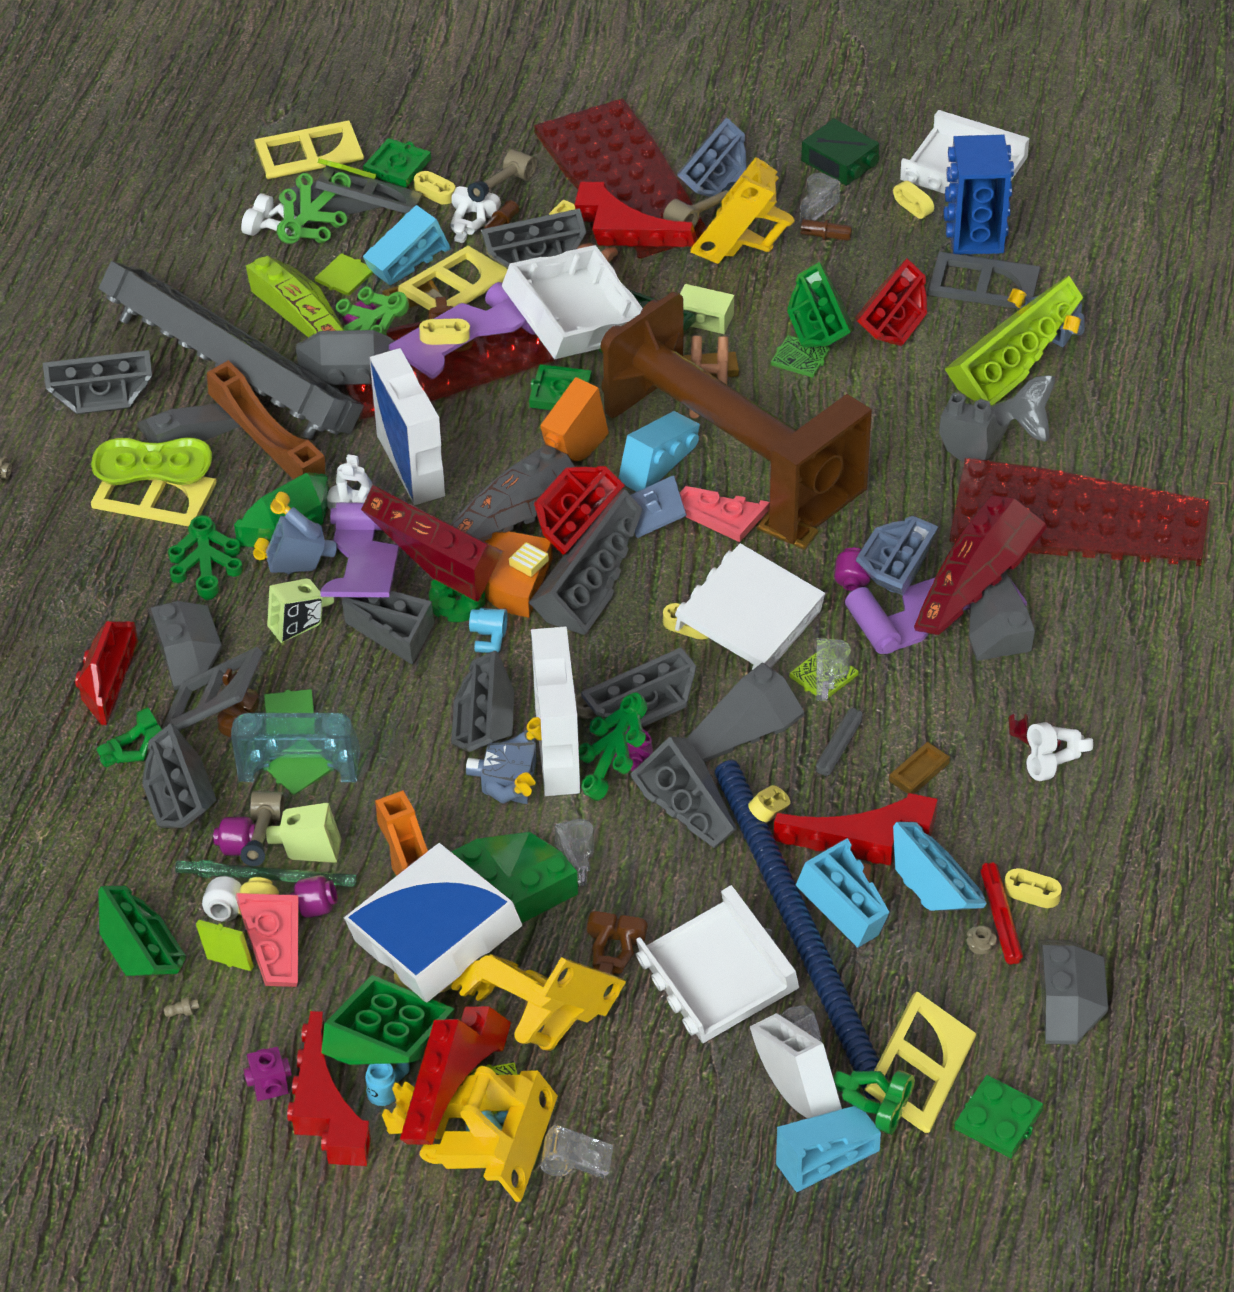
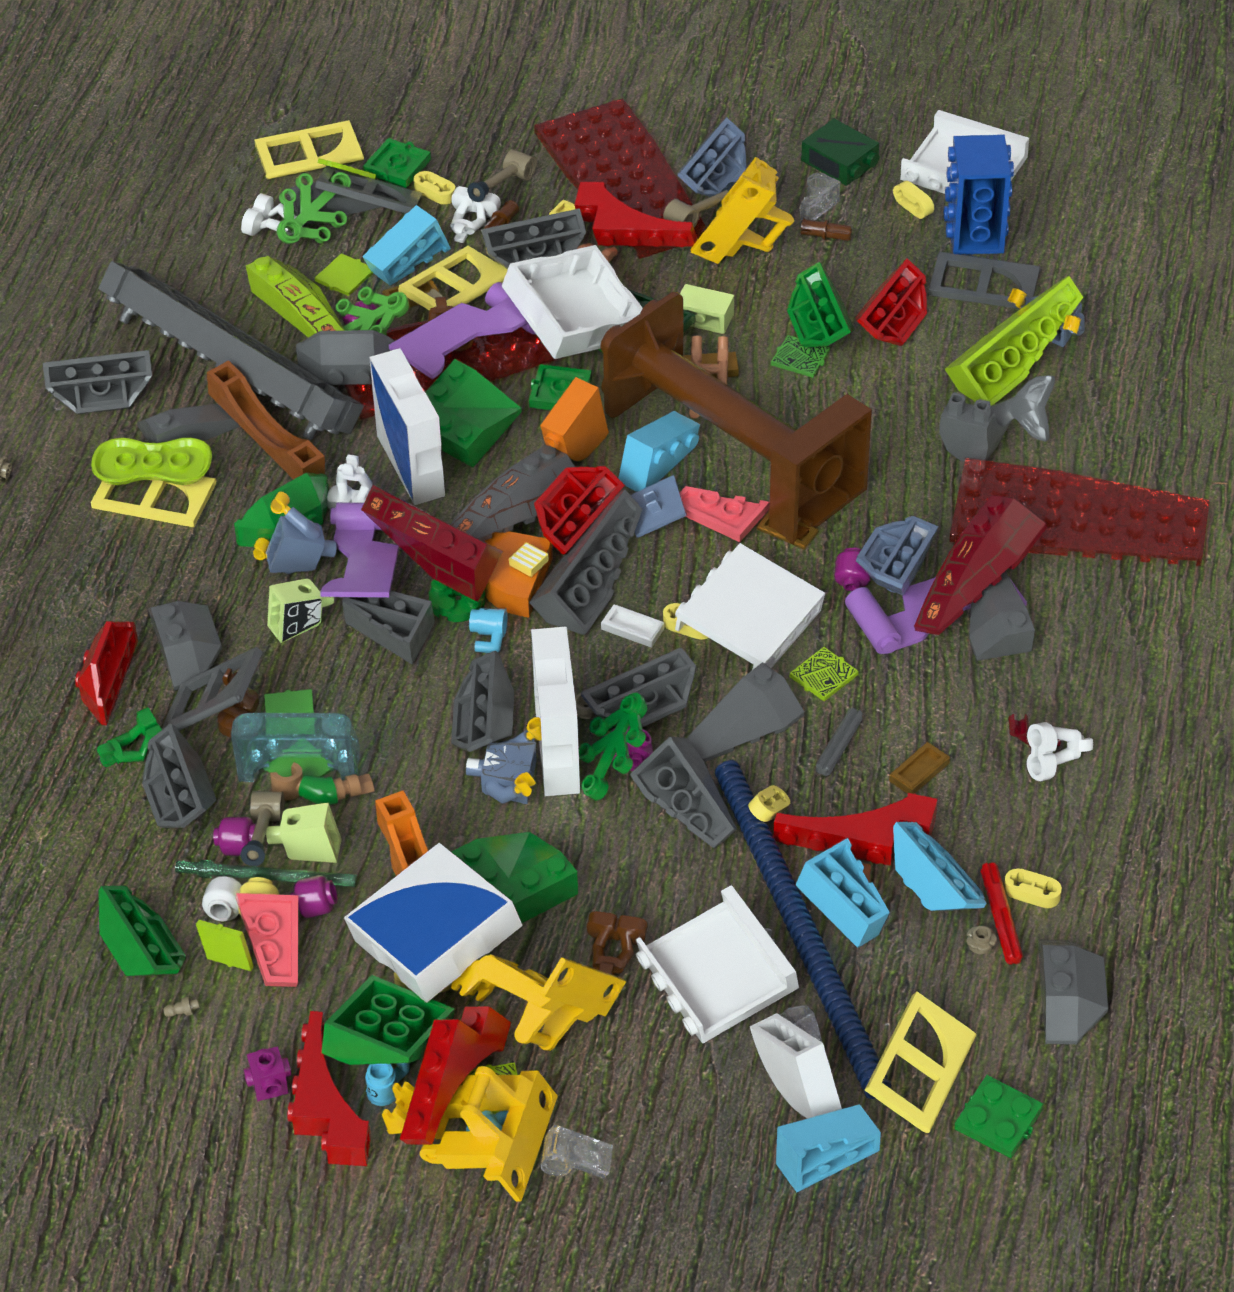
(202, 530): green plant -> none
(320, 789): none -> medium nougat piece
(444, 331): light yellow beam -> none
(470, 412): none -> green slope
(576, 843): clear plate -> none
(632, 625): none -> white tile
(831, 664): clear plate -> none
(897, 1095): green piece -> none

